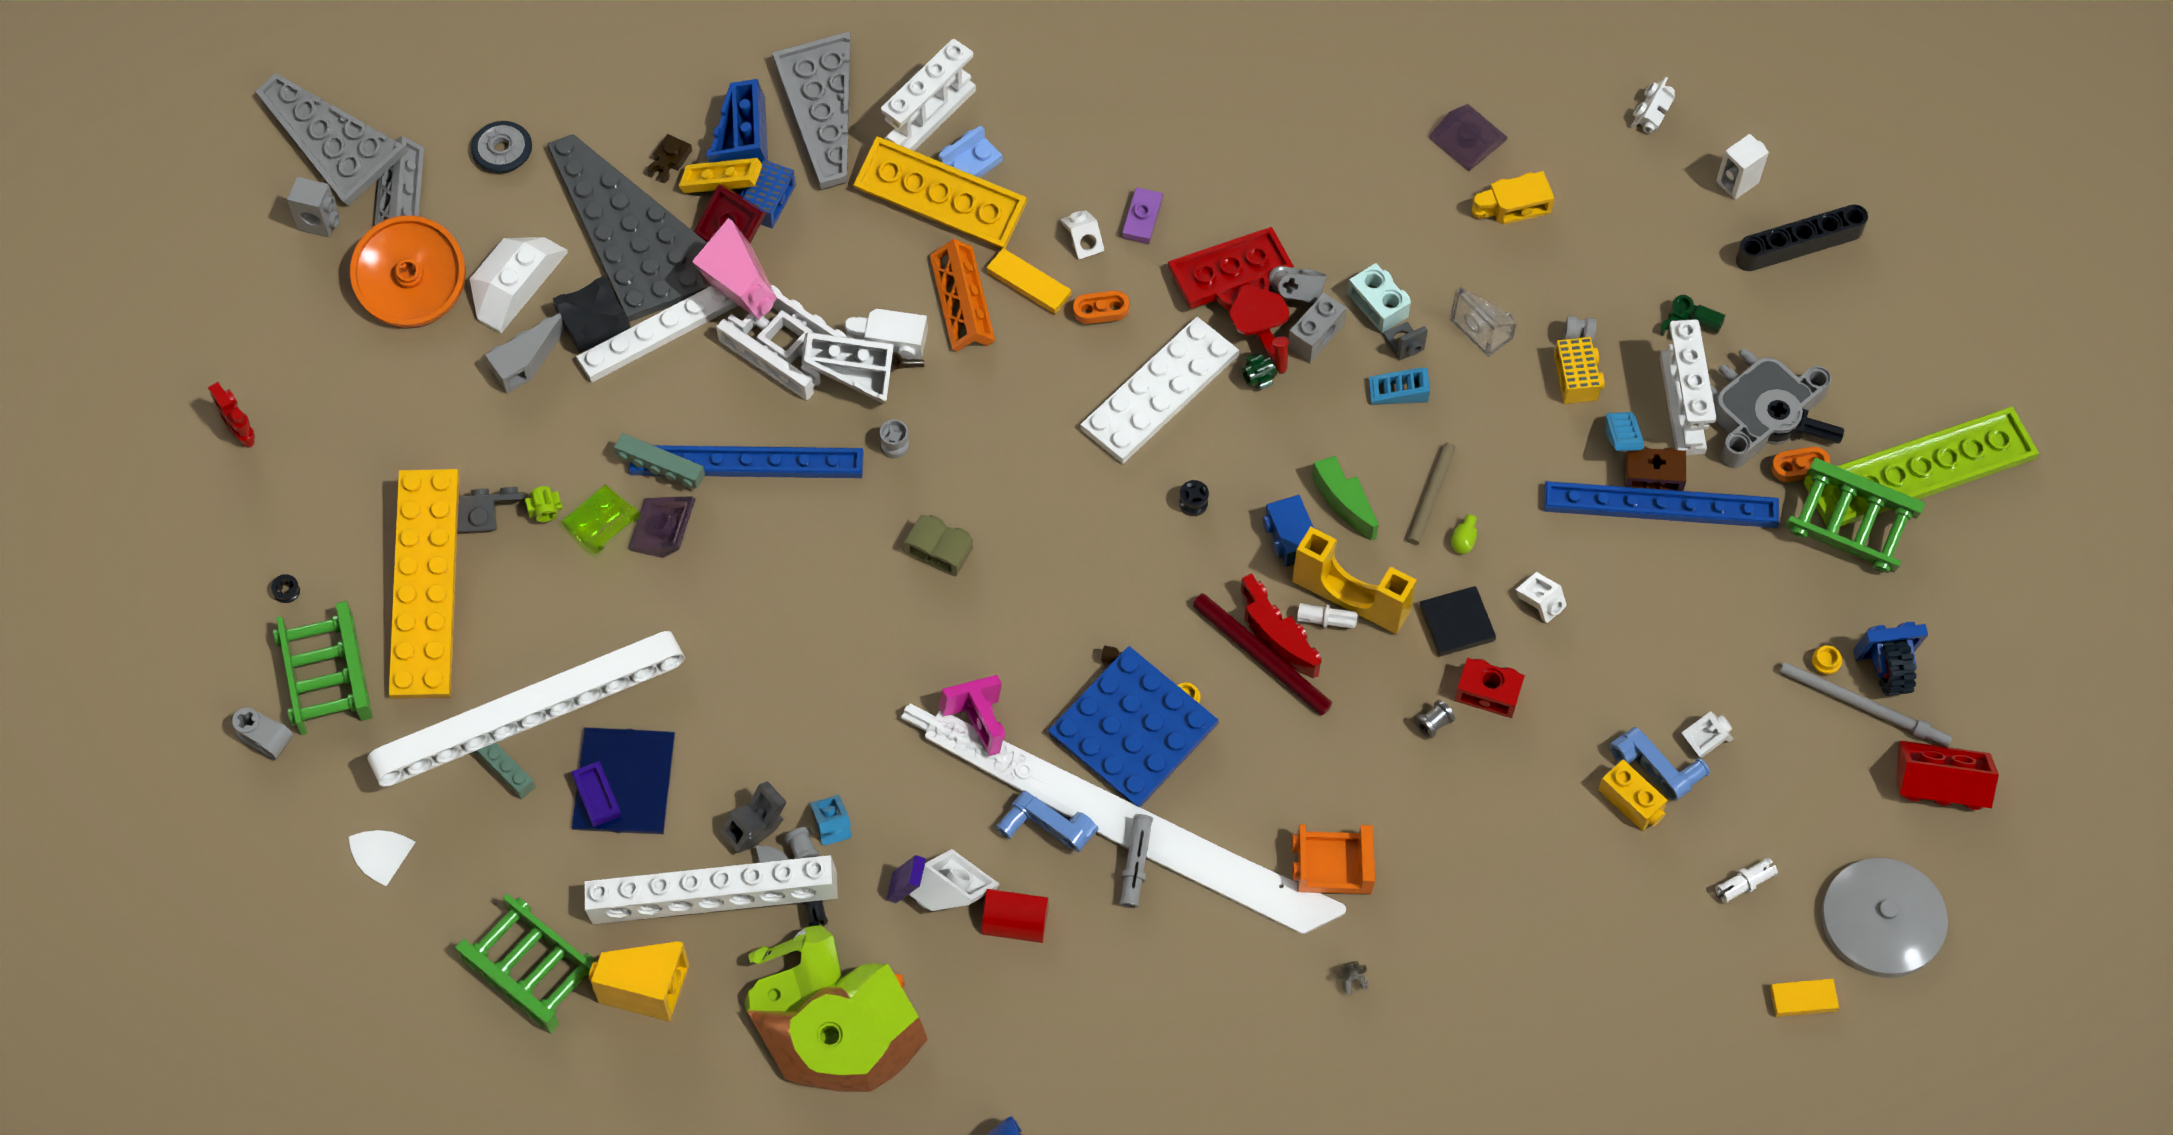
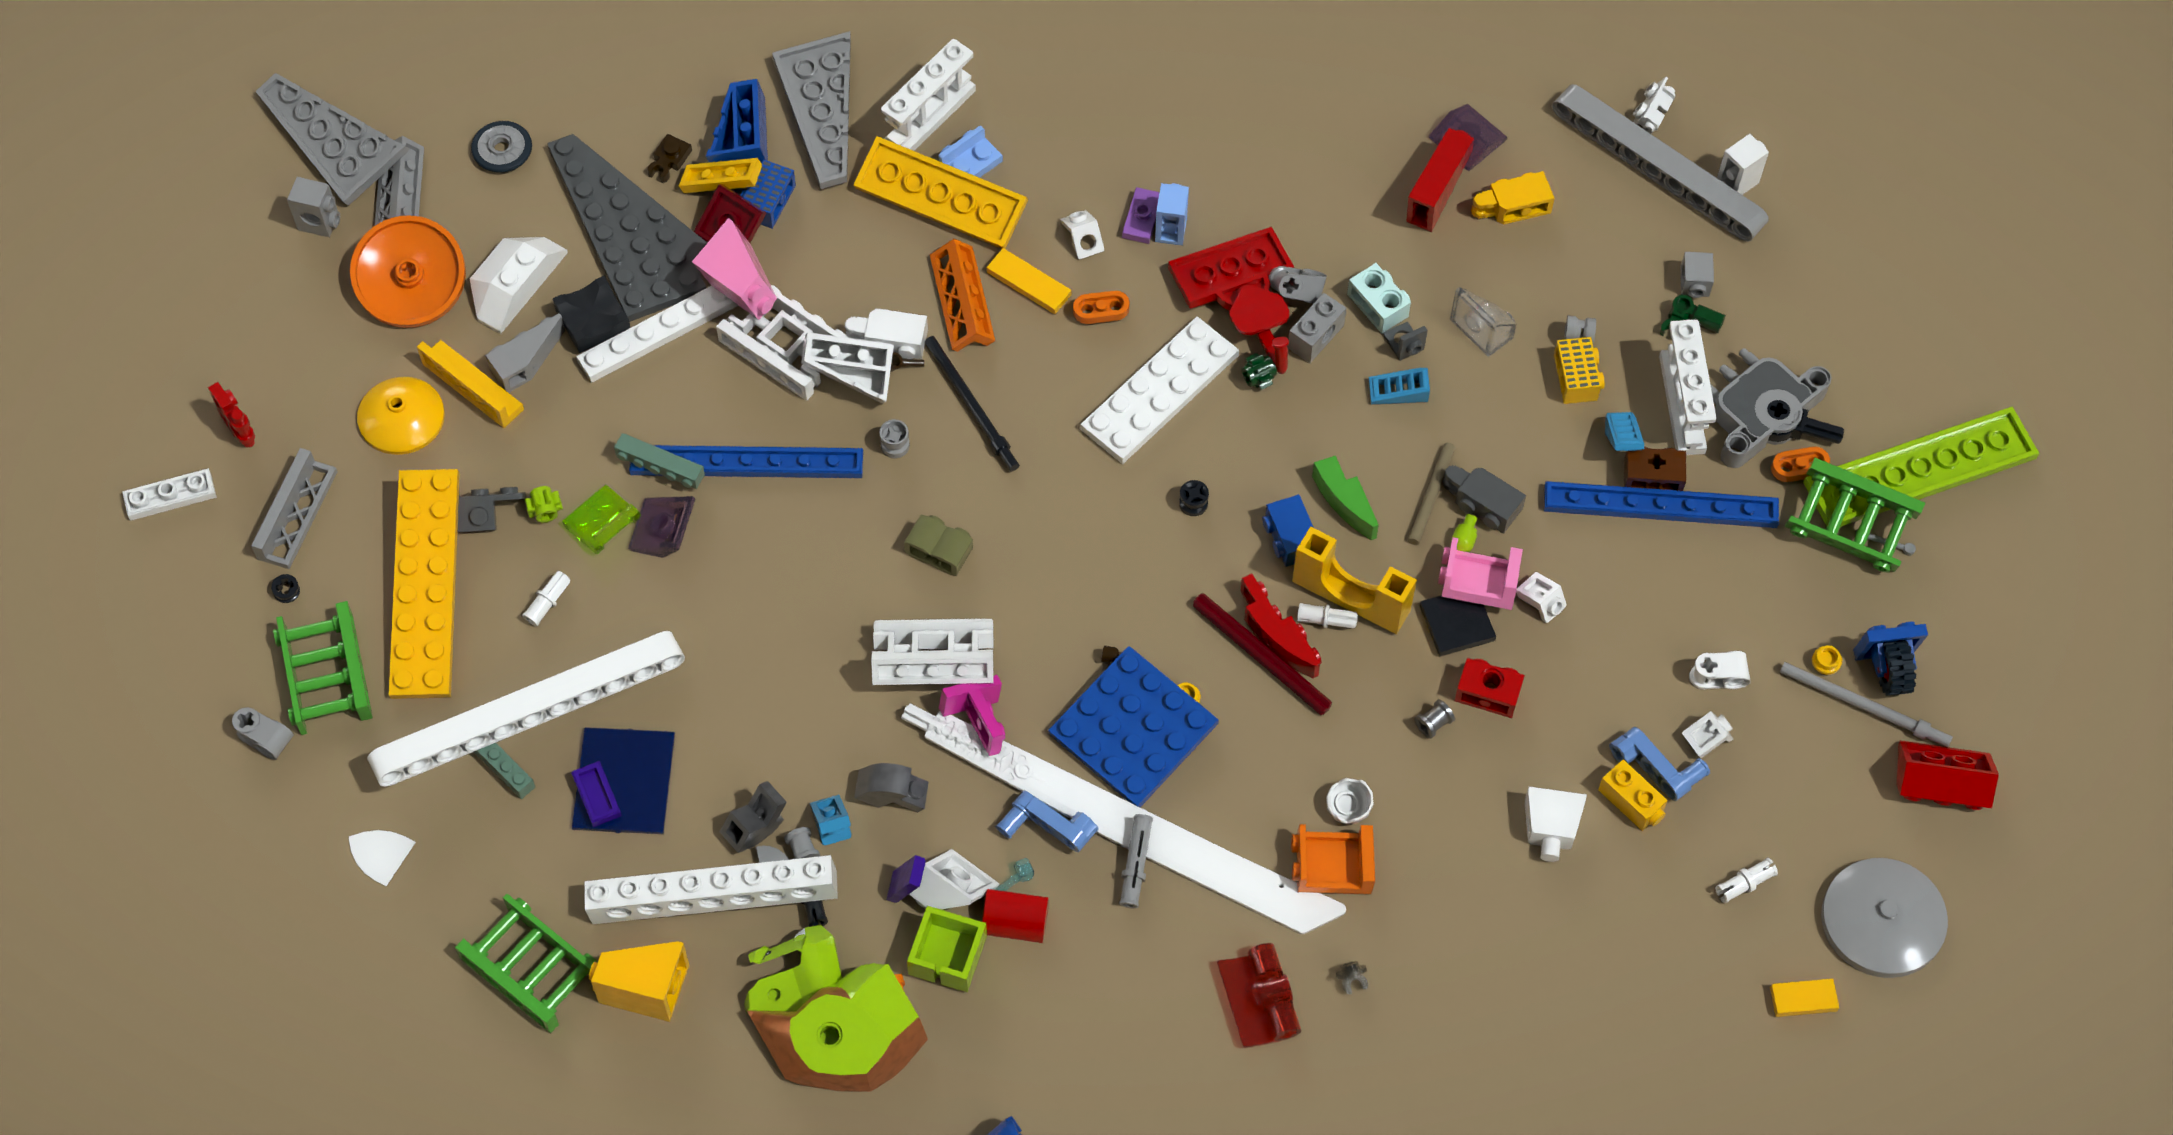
(183, 491): none -> white tile
(284, 504): none -> light grey fence
(405, 427): none -> yellow dish
(470, 382): none -> yellow fence
(546, 598): none -> white axle
(891, 783): none -> flat silver brick
(908, 665): none -> white fence
(947, 948): none -> lime piece
(998, 443): none -> black bar
(1024, 873): none -> clear light blue hand
(1171, 214): none -> light blue brick
(1259, 997): none -> clear red panel
(1349, 801): none -> white hair
(1439, 179): none -> red slope
(1480, 577): none -> bright pink panel
(1484, 496): none -> dark grey hinge
(1552, 819): none -> white torso
(1660, 163): none -> light grey beam
(1697, 274): none -> light grey brick
(1721, 671): none -> white piece
(1791, 244): black beam -> none
(1908, 548): none -> light grey hinge

